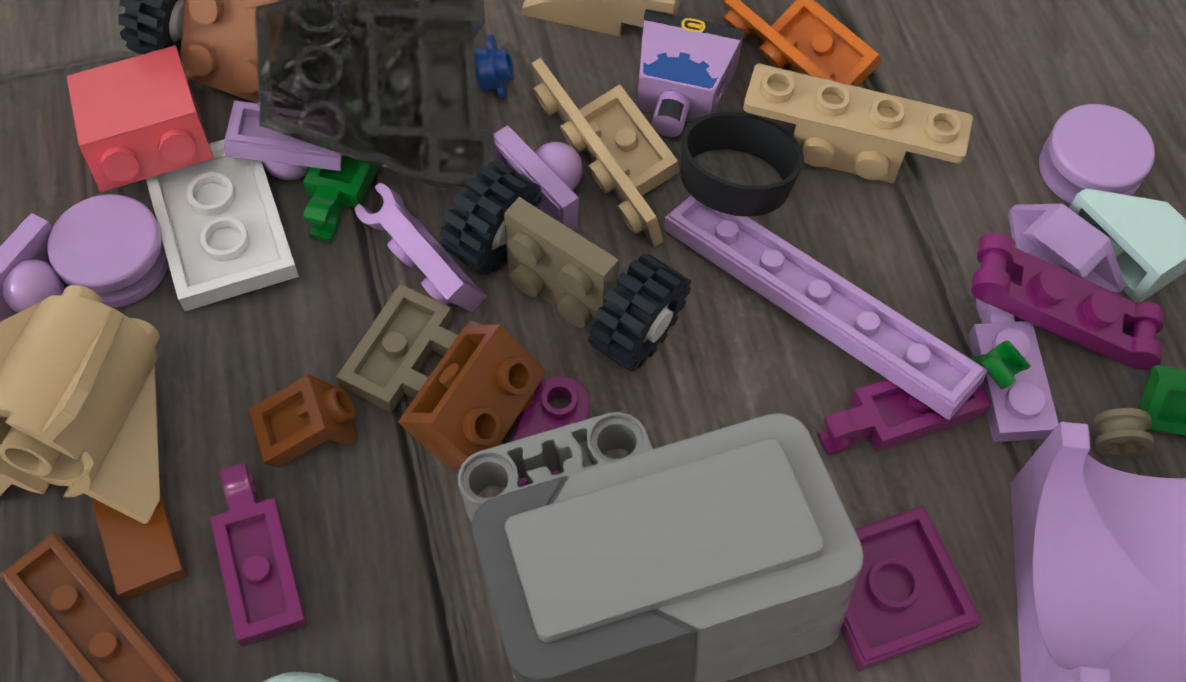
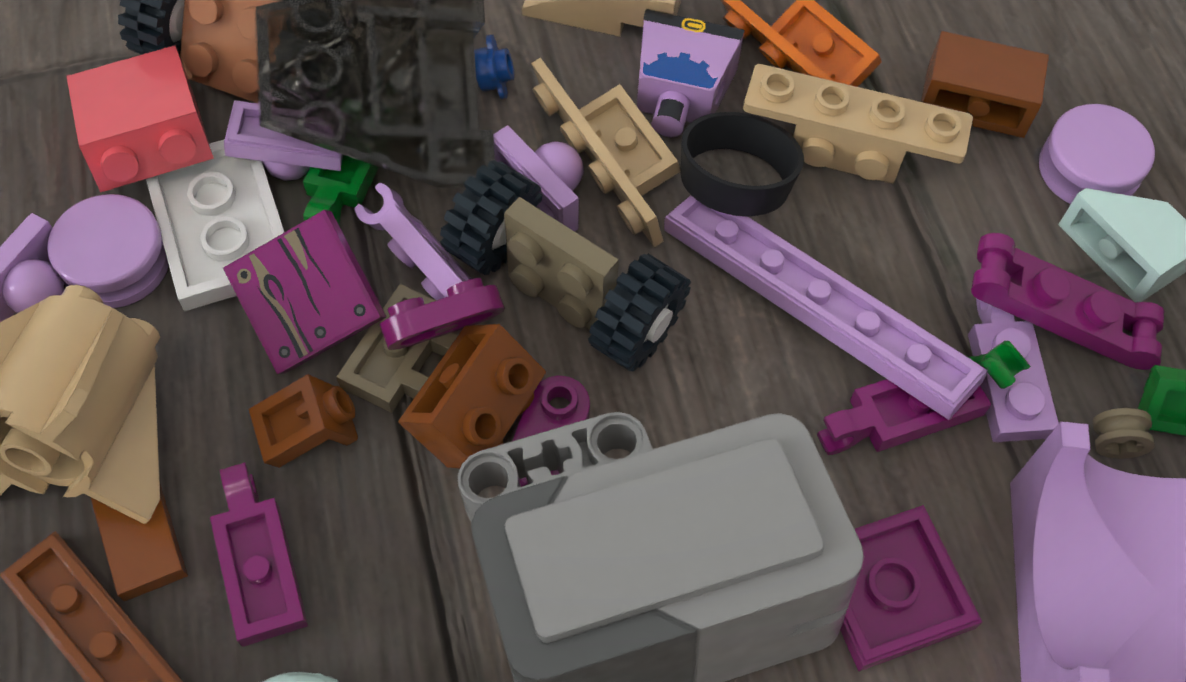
(304, 292): none -> magenta tile
(418, 322): none -> magenta plate
(984, 75): none -> dark orange brick
(1067, 242): lavender piece -> none

